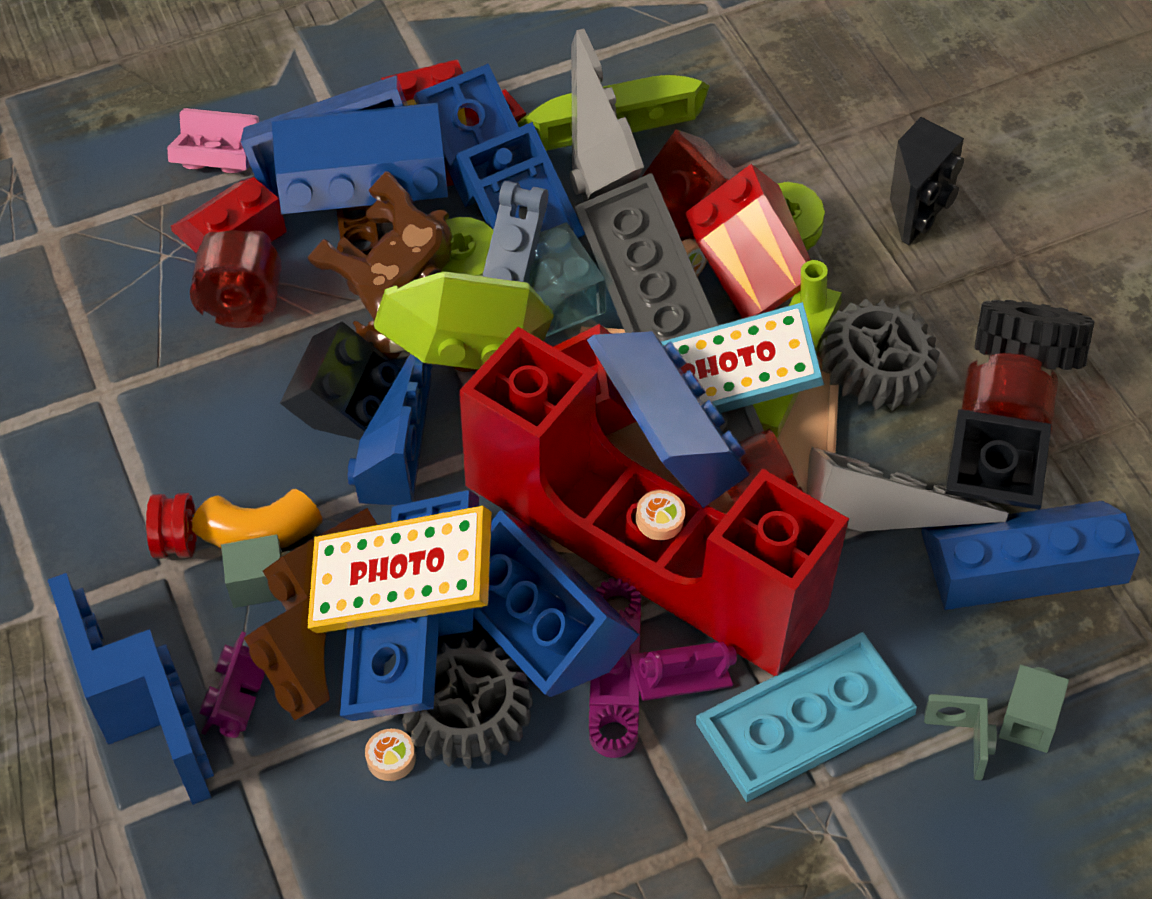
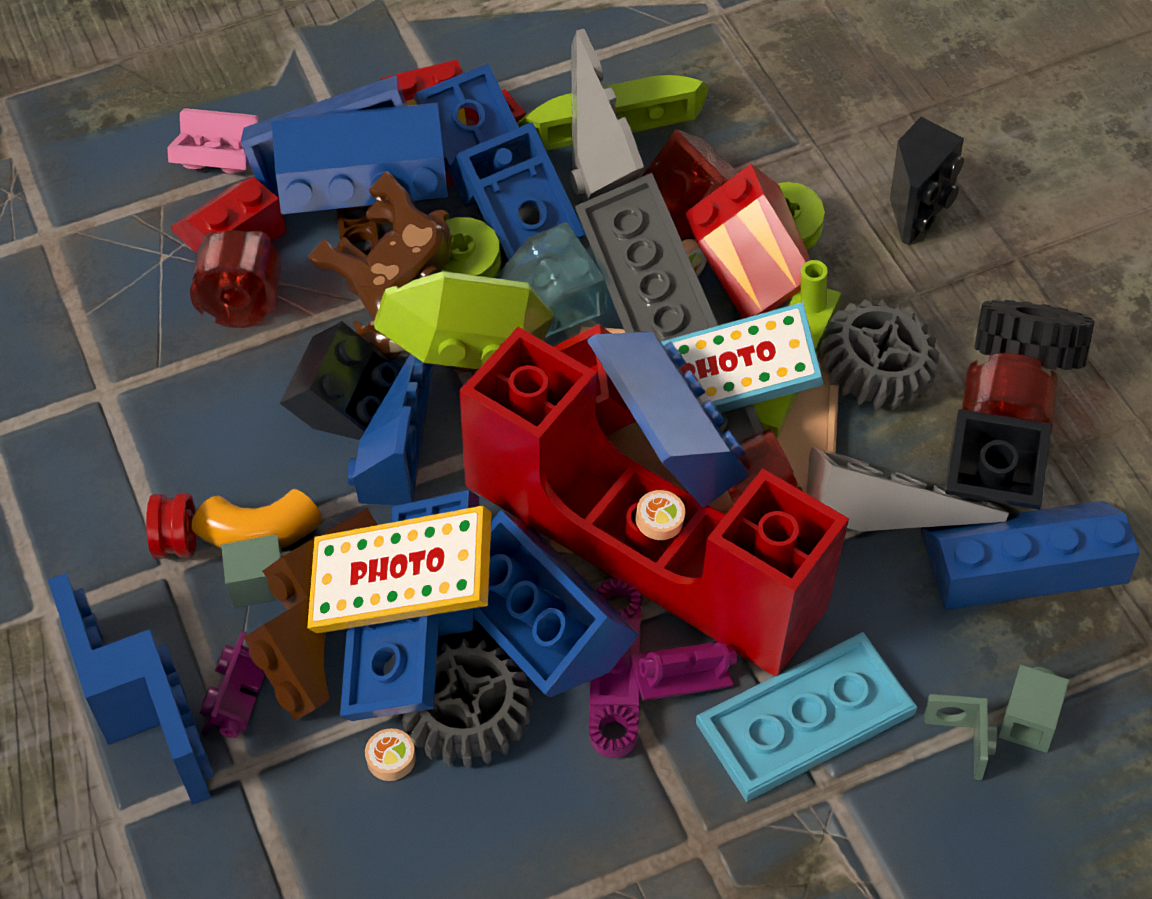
(513, 238): sand blue plate -> none

